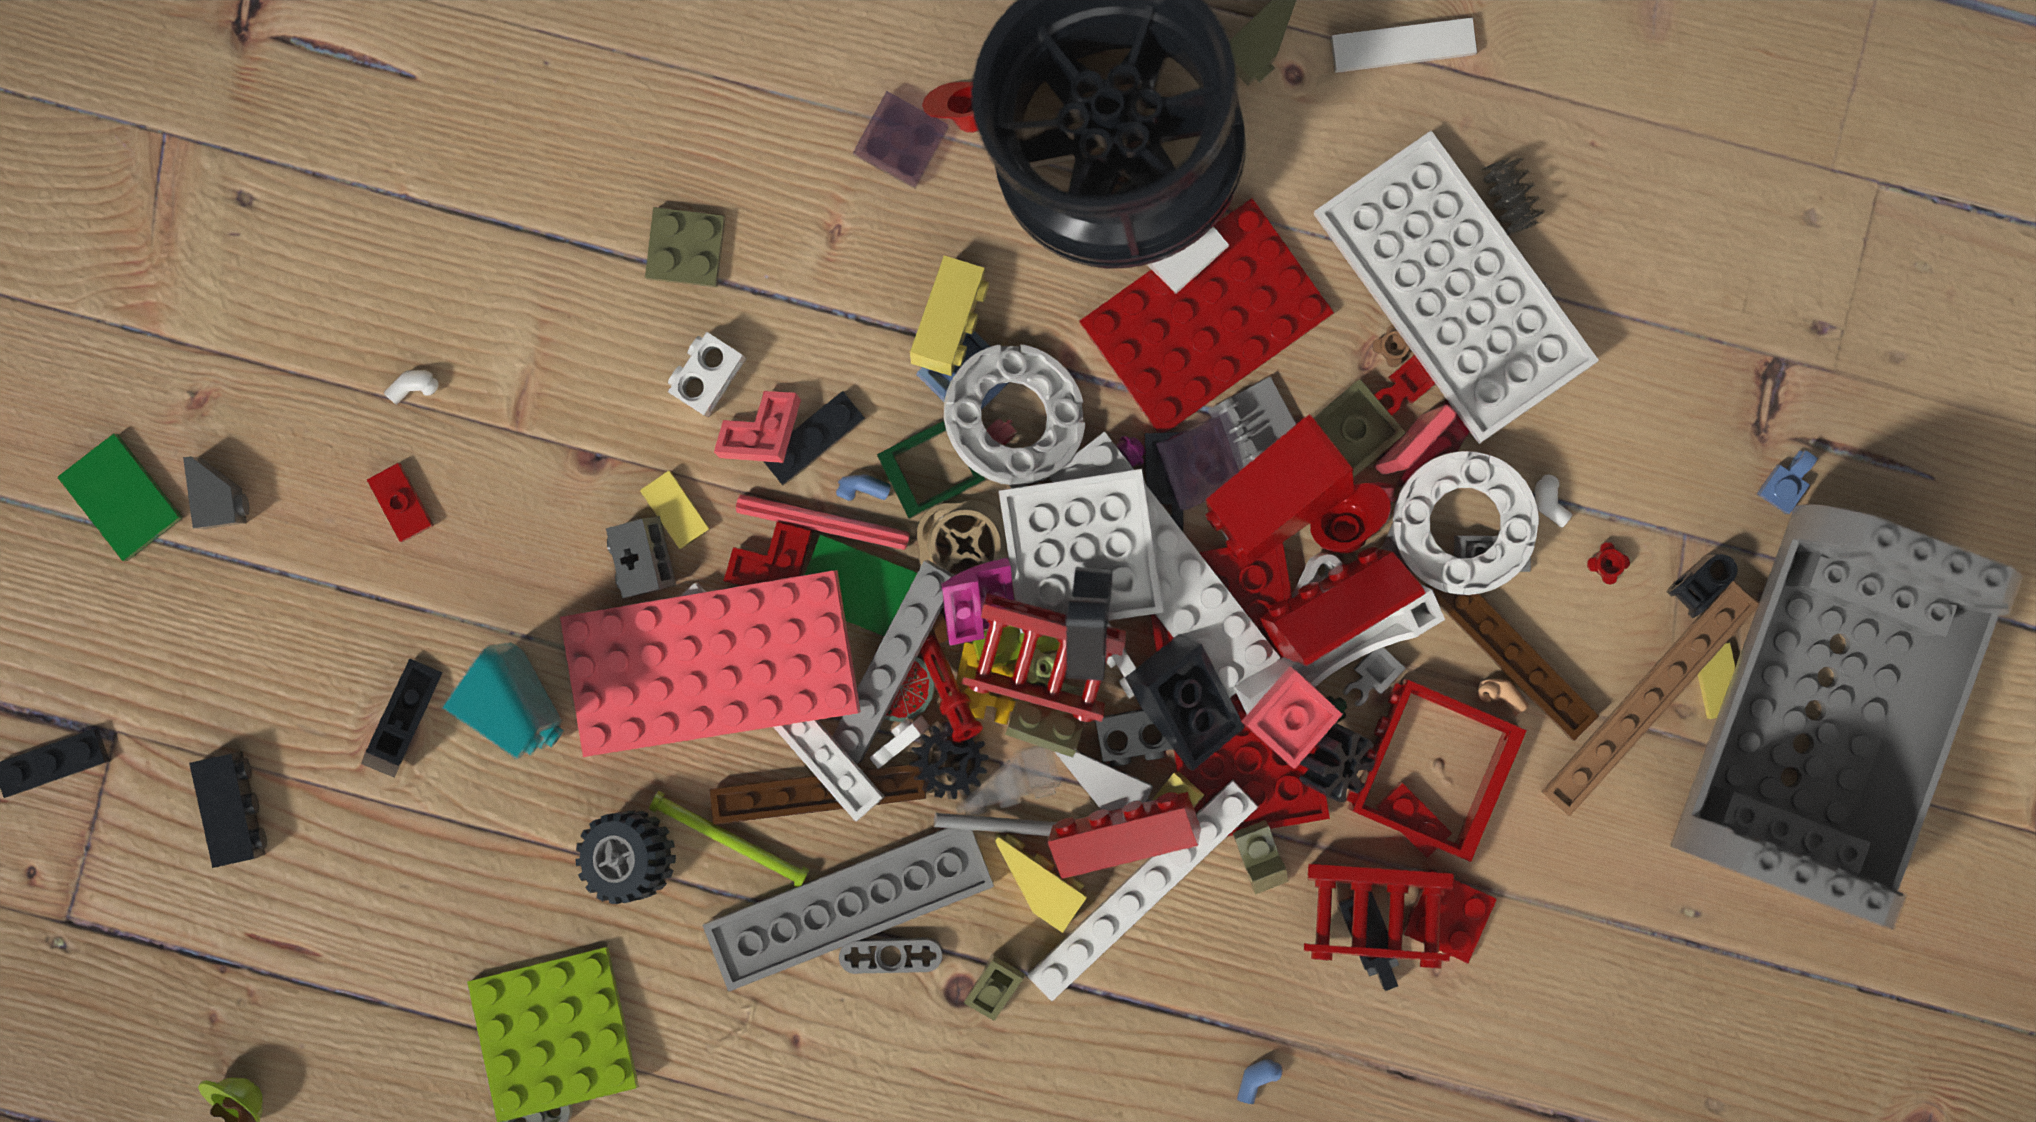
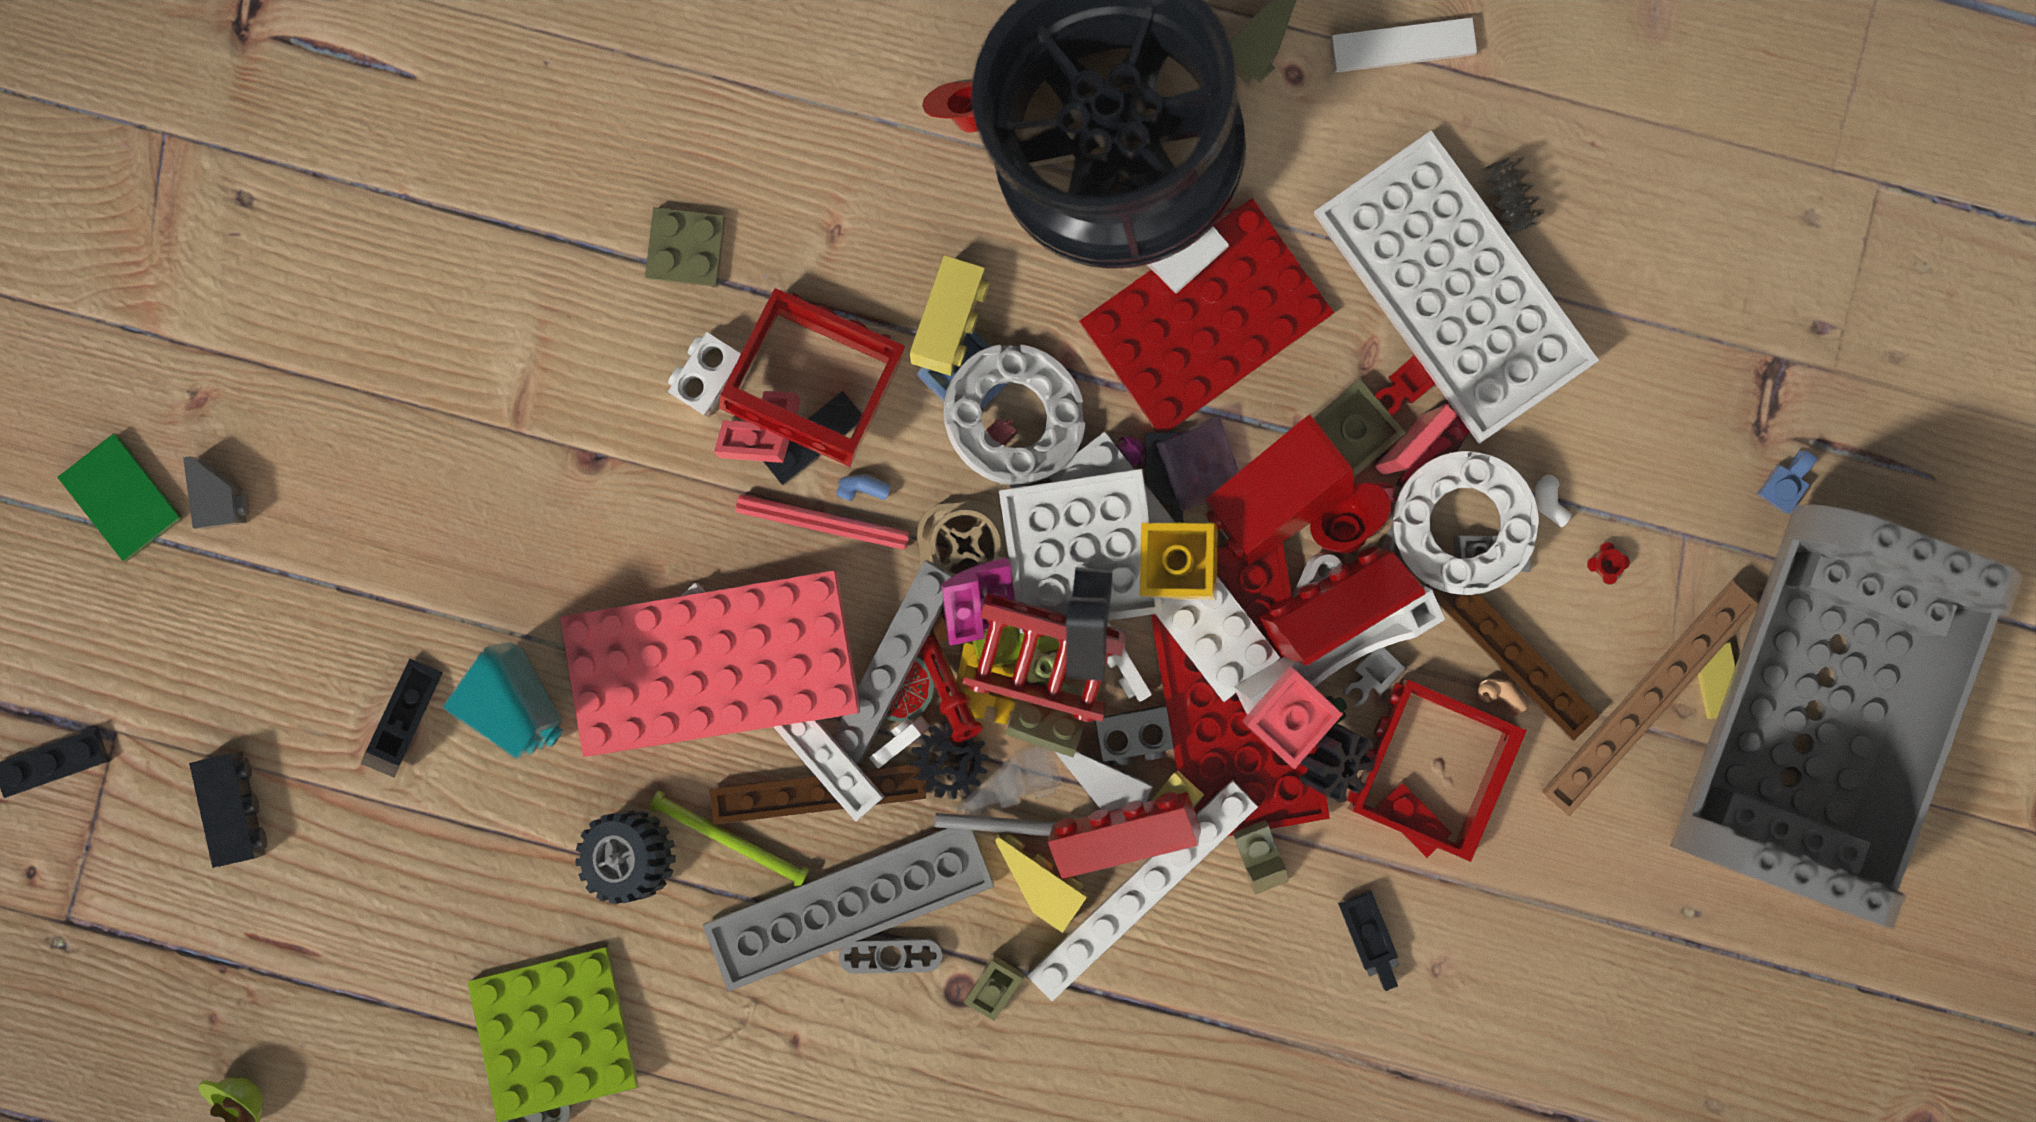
(400, 502): red plate -> none
(411, 381): white arm -> none
(654, 567): dark grey brick -> none
(675, 509): light yellow tile -> none
(783, 559): red plate -> none
(788, 424): none -> red window
(868, 585): green tile -> none
(900, 140): plate -> none
(900, 484): dark green window -> none
(1179, 561): none -> yellow slope
(1186, 700): black slope -> none
(1253, 420): light grey hinge -> none
(1258, 1075): medium blue arm -> none
(1384, 347): medium nougat plate -> none
(1397, 885): red fence -> none
(1462, 919): red plate -> none
(1697, 586): black piece -> none

